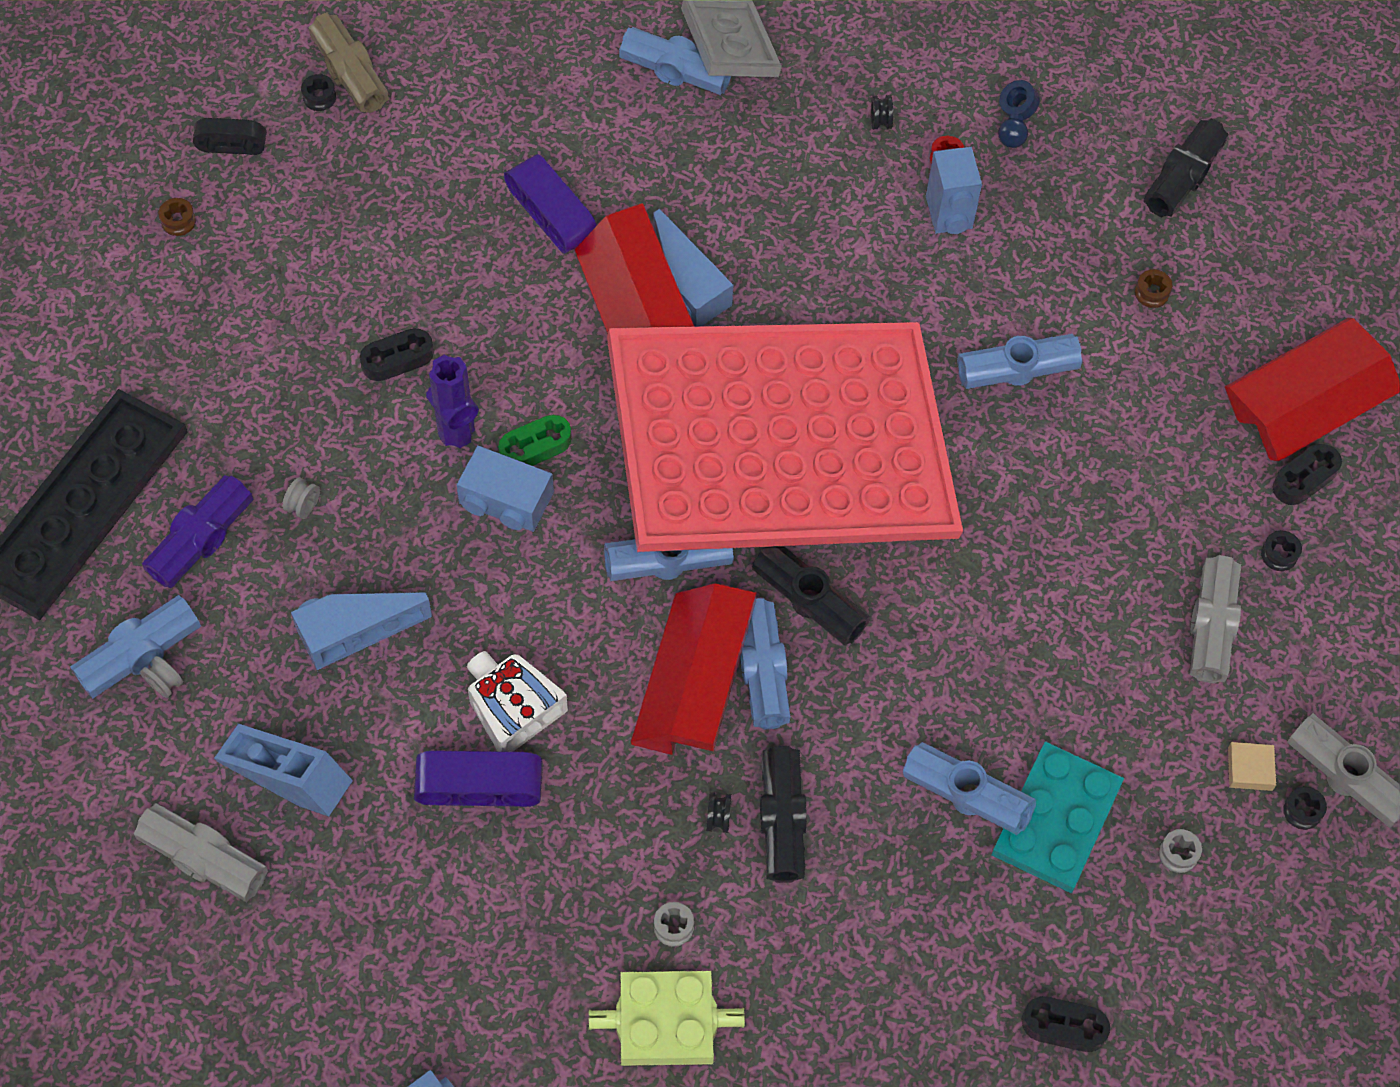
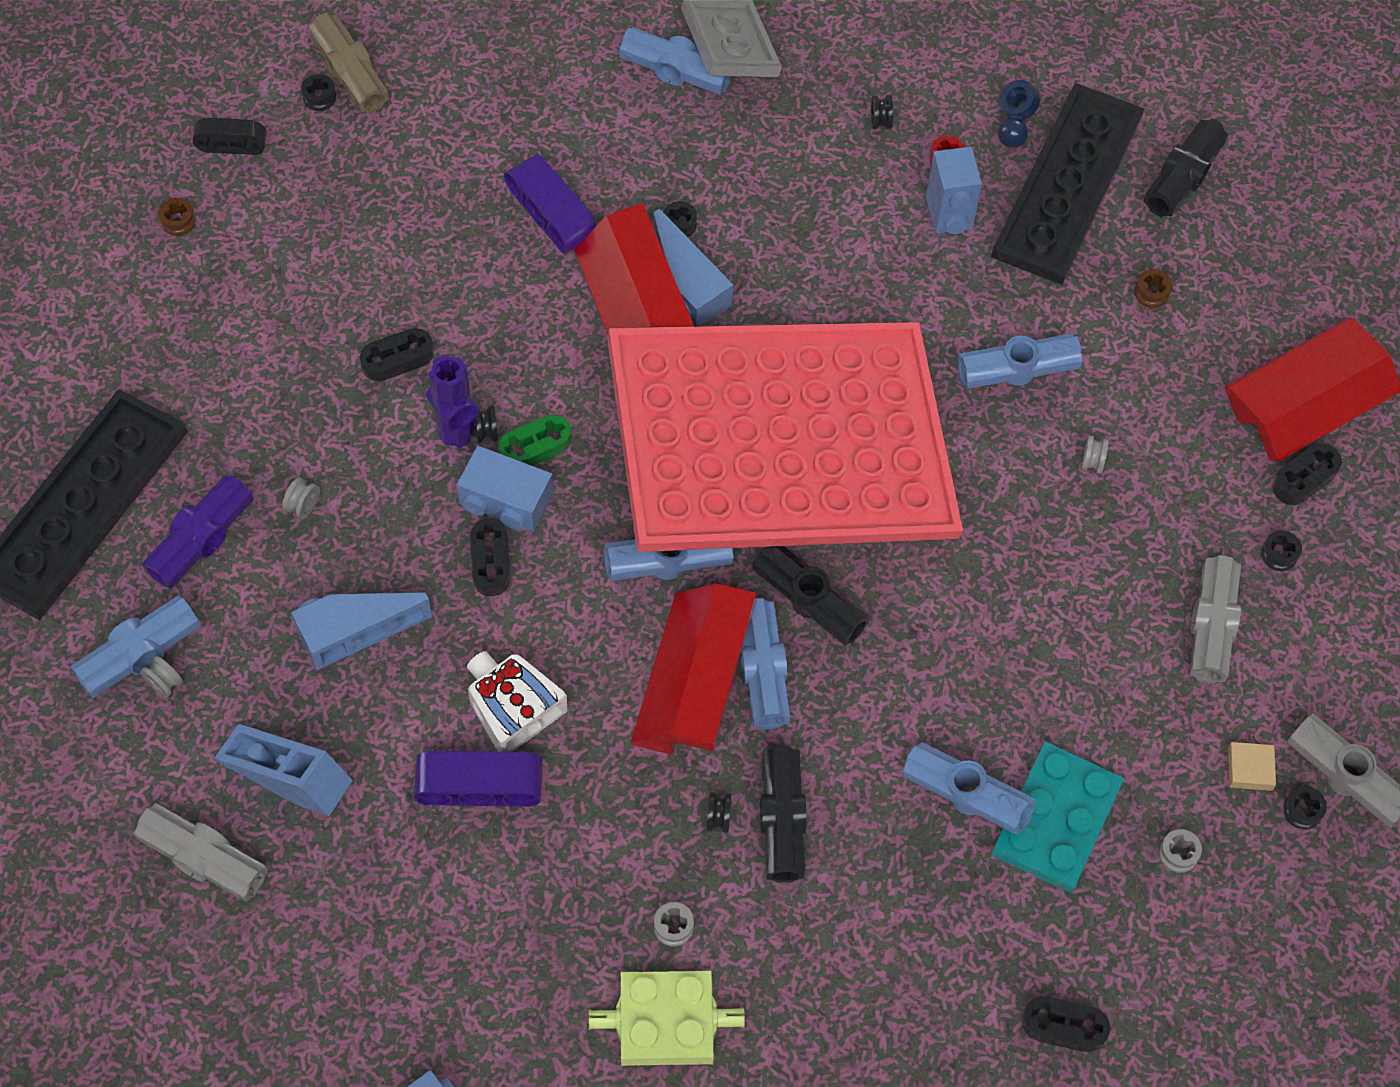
(481, 557): none -> black beam
(486, 425): none -> black bush
(678, 209): none -> black bush
(1067, 184): none -> black plate
(1094, 454): none -> light grey bush

